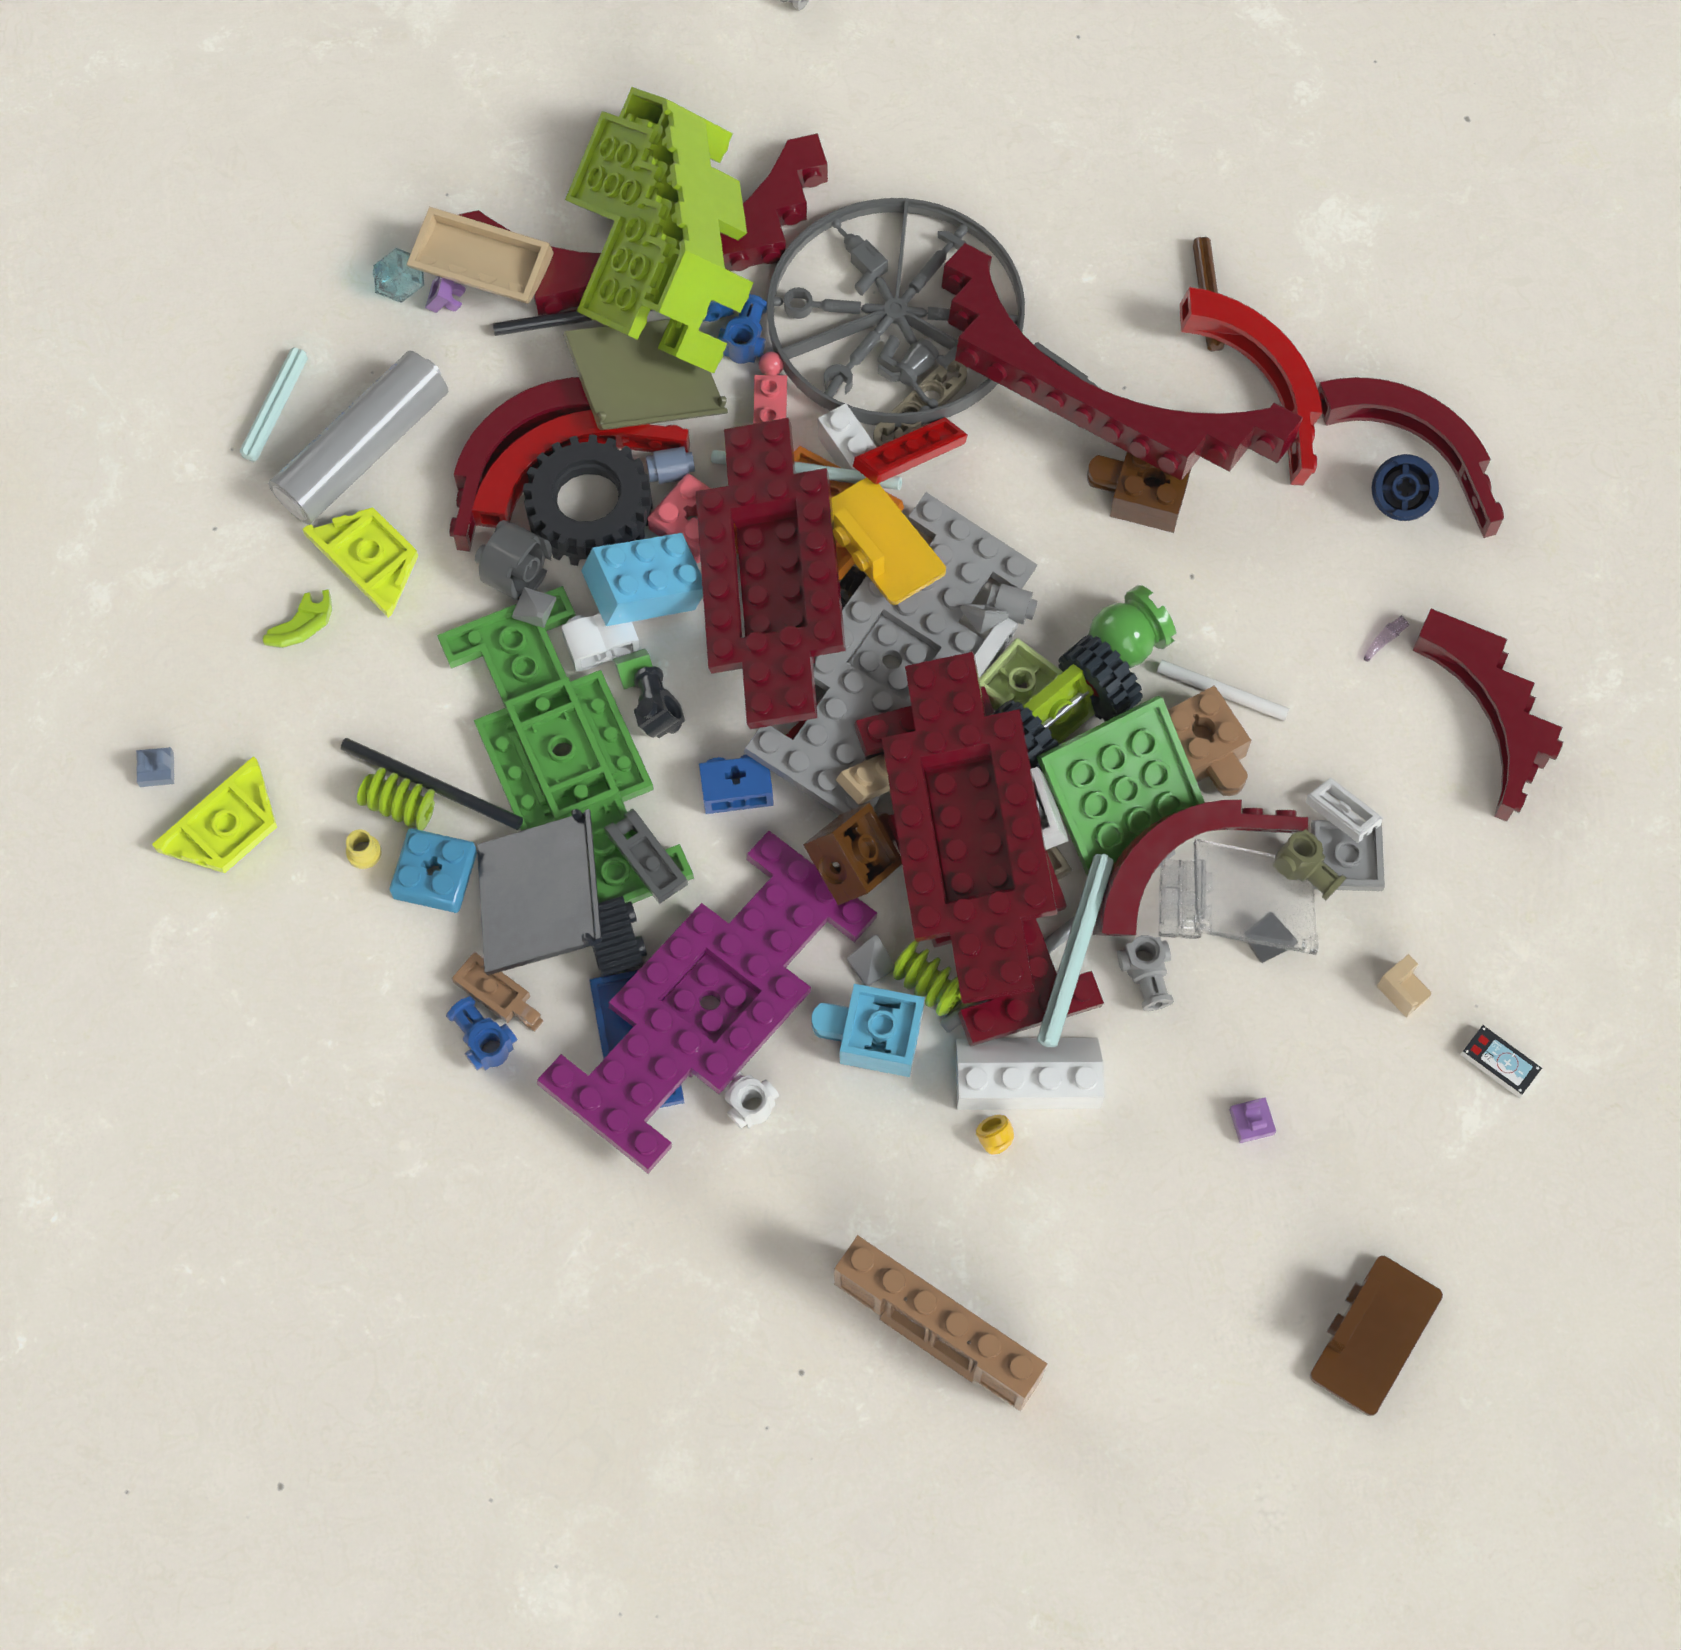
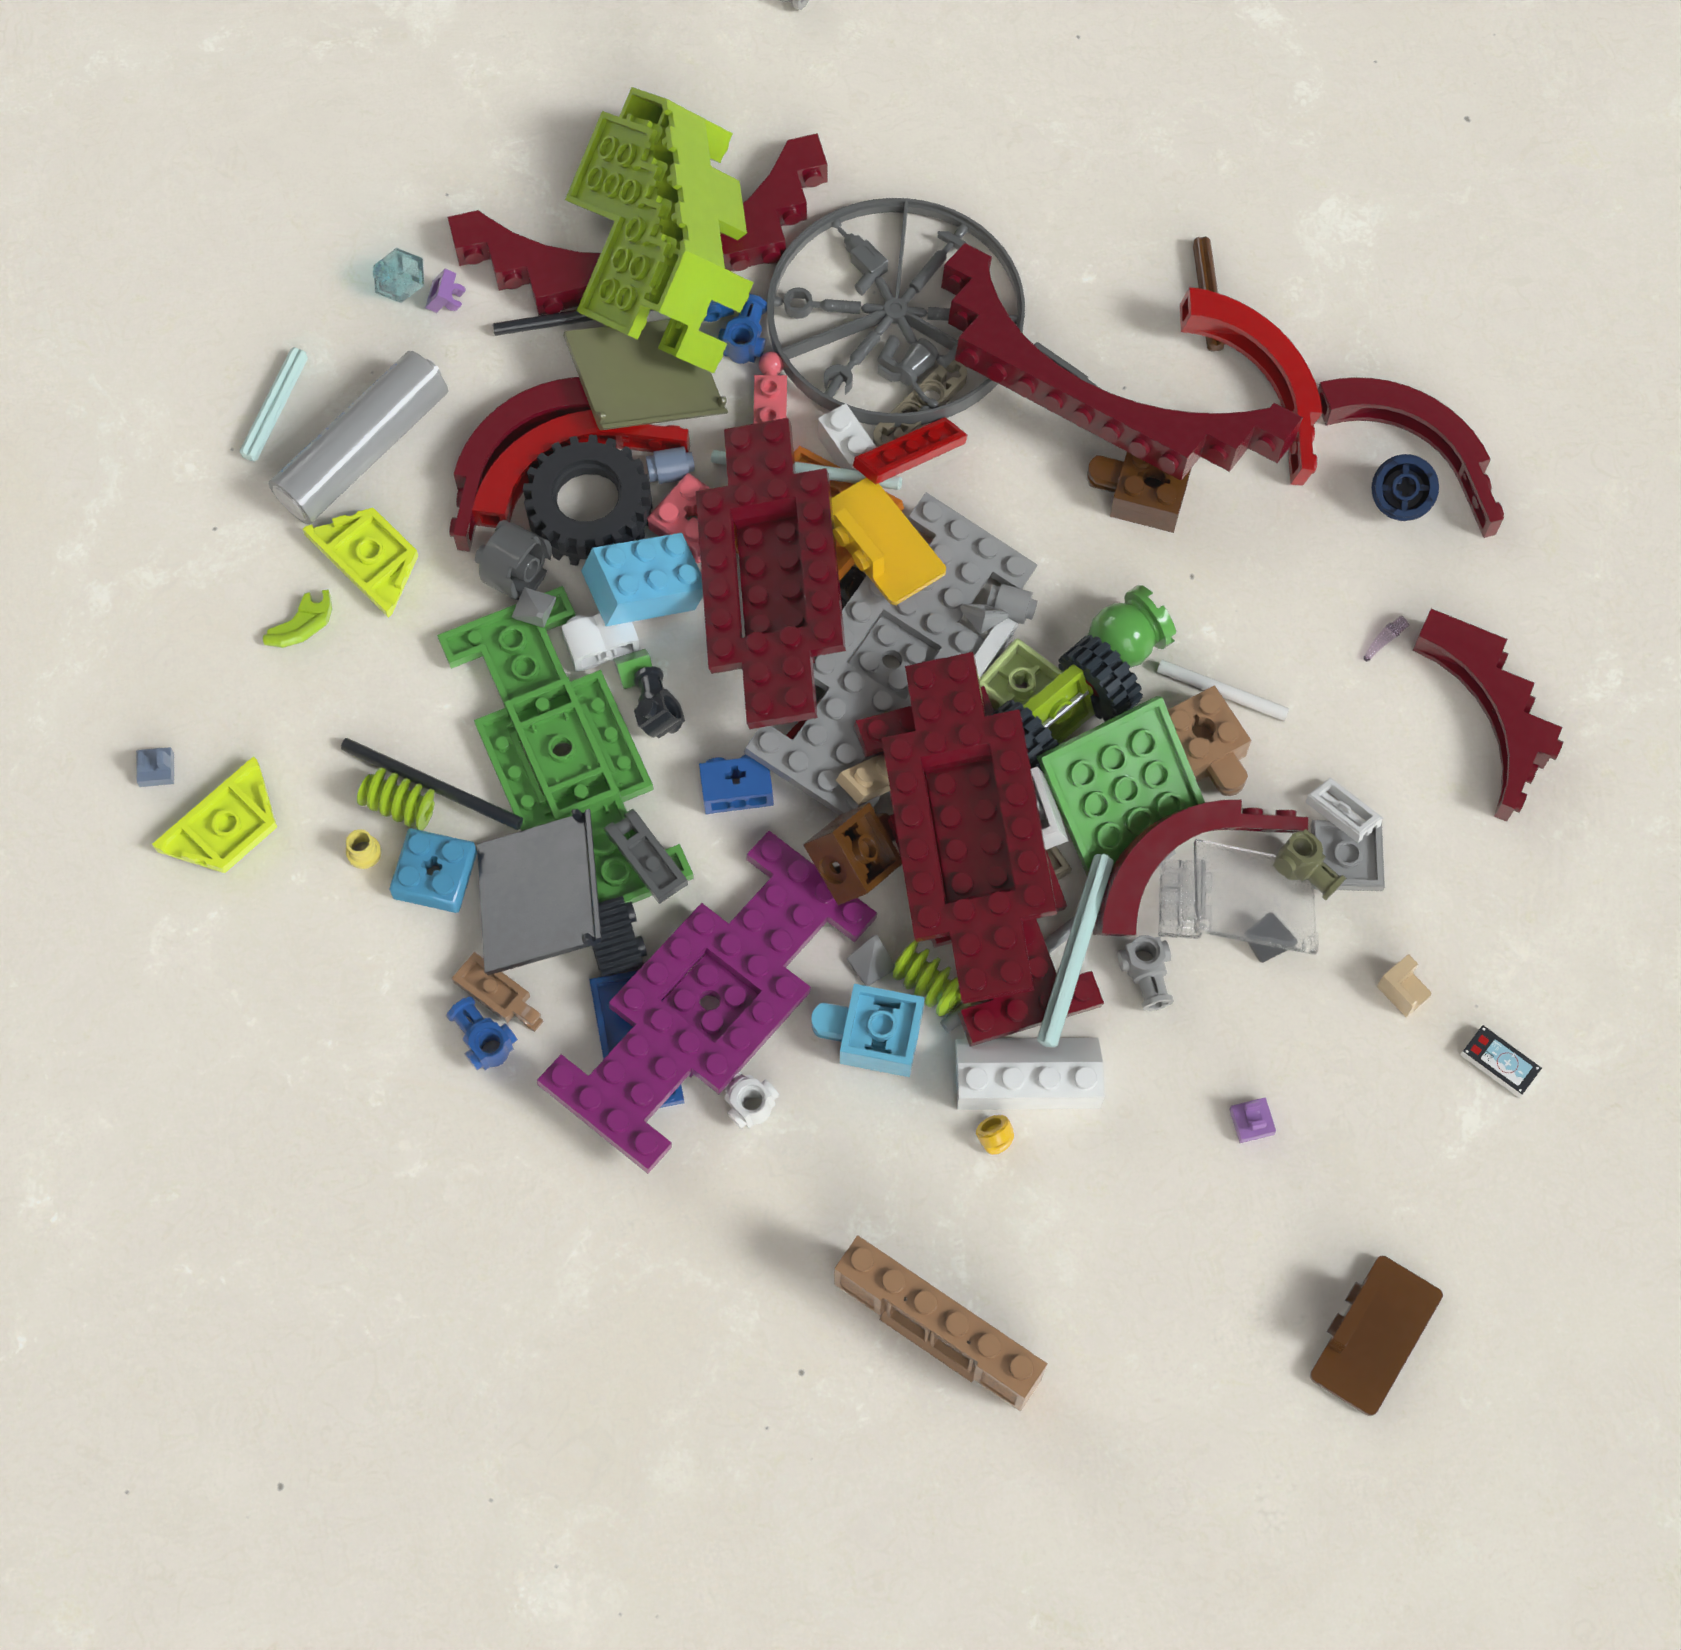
(480, 255): tan slope -> none

